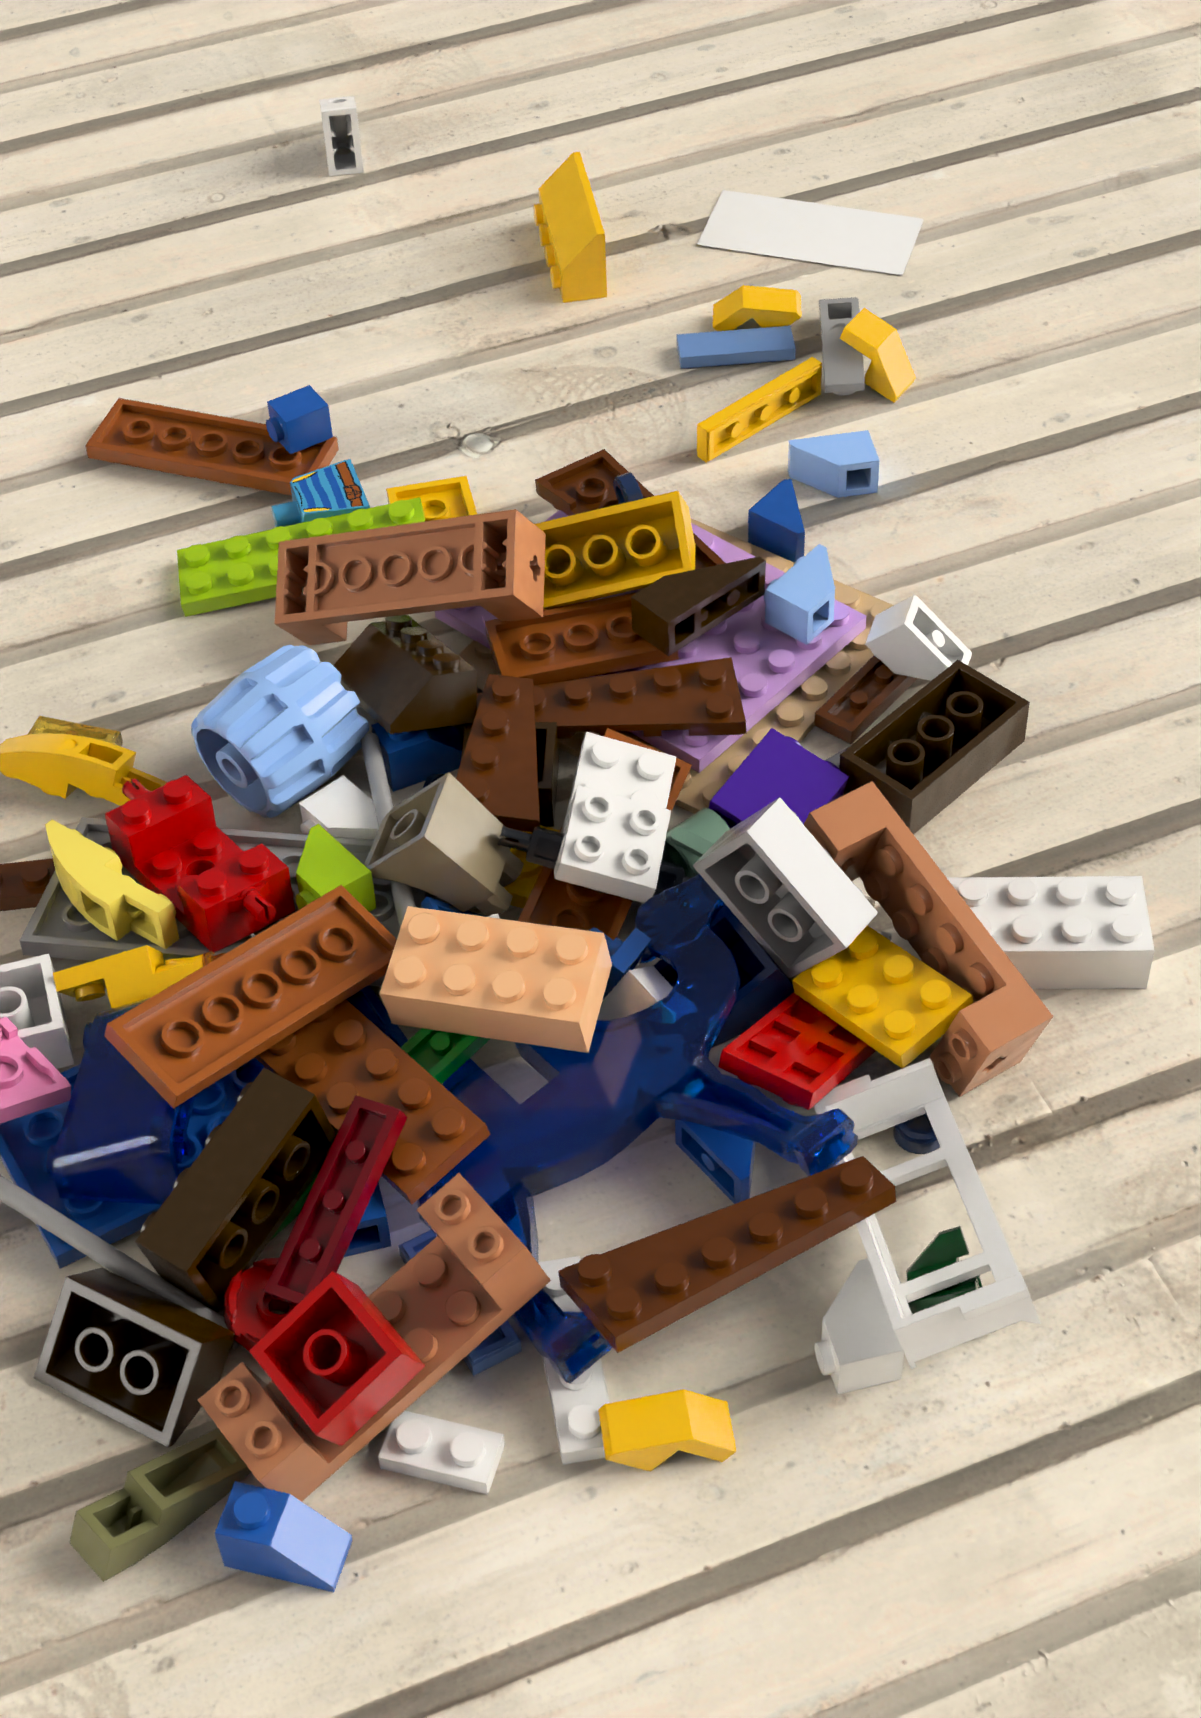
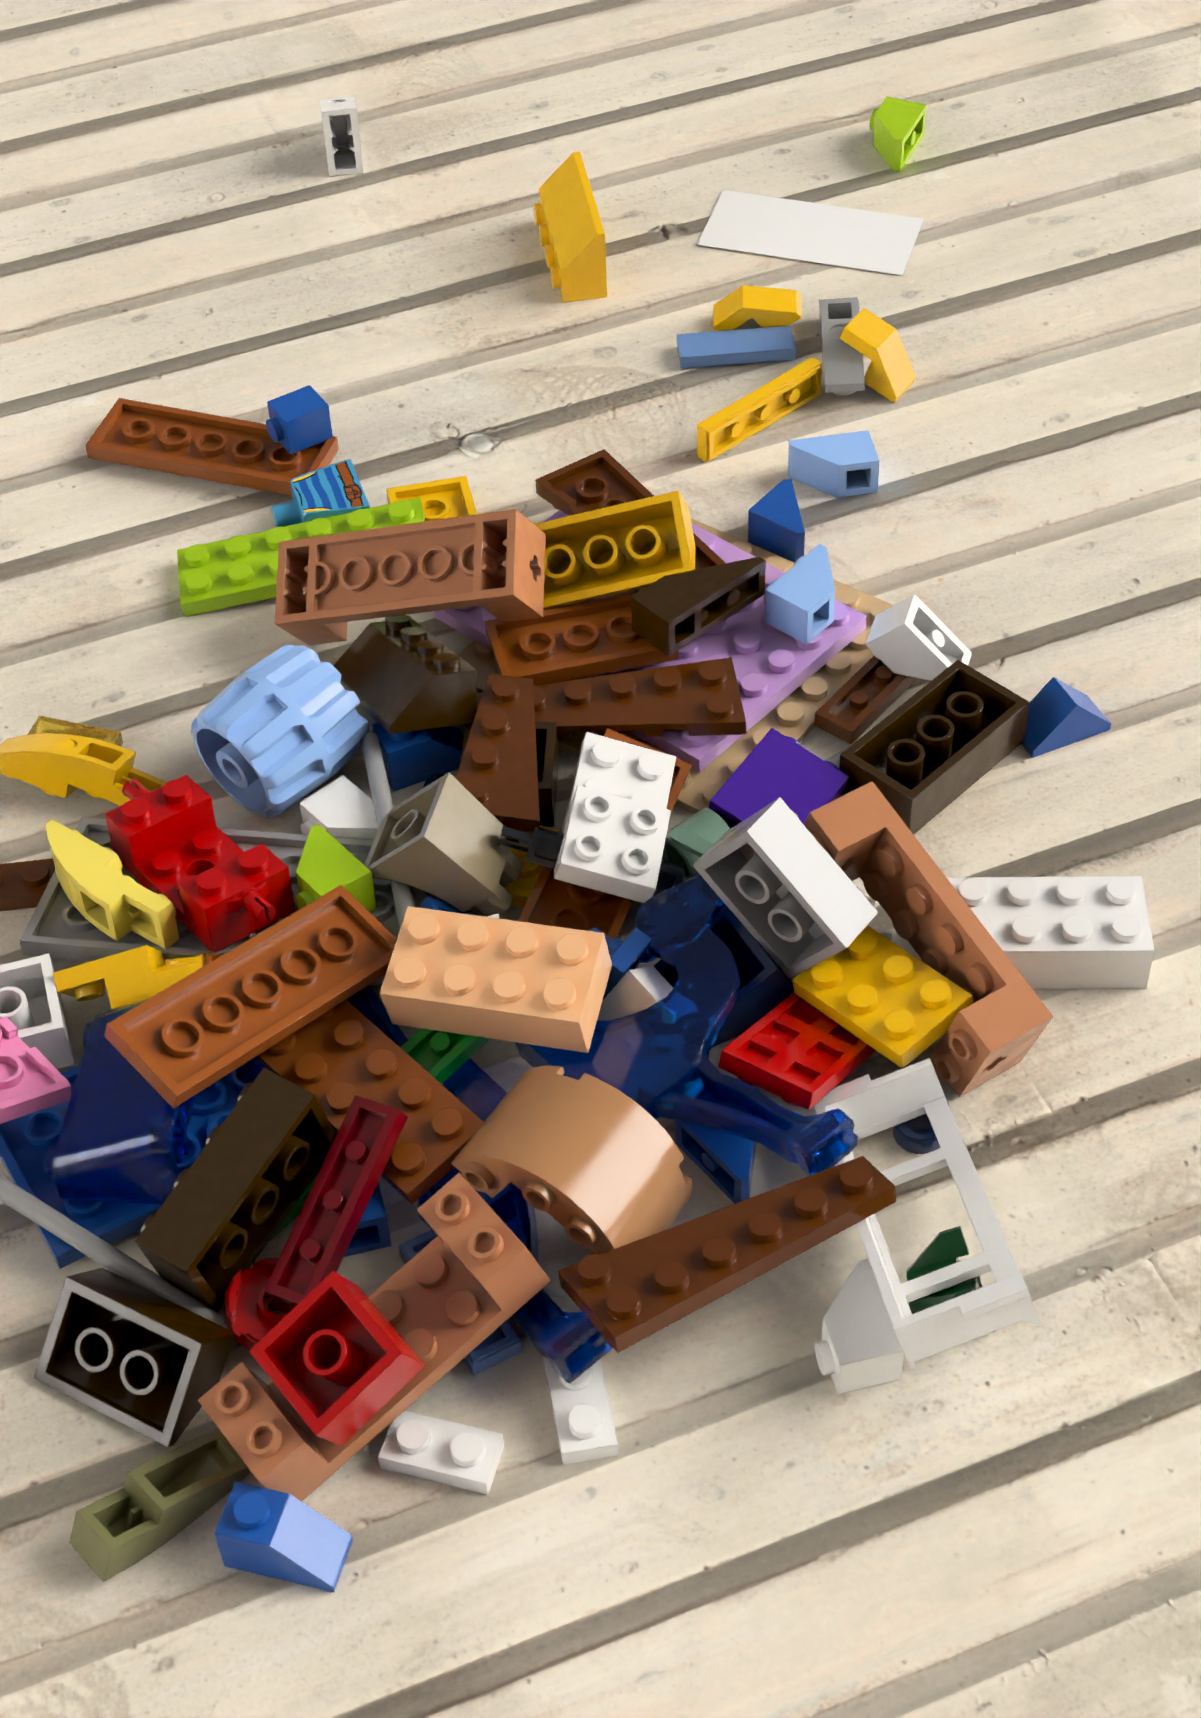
(581, 1158): none -> medium nougat cylinder
(626, 488): dark blue tile -> none
(654, 1427): yellow slope -> none
(897, 130): none -> lime slope
(1061, 717): none -> blue slope

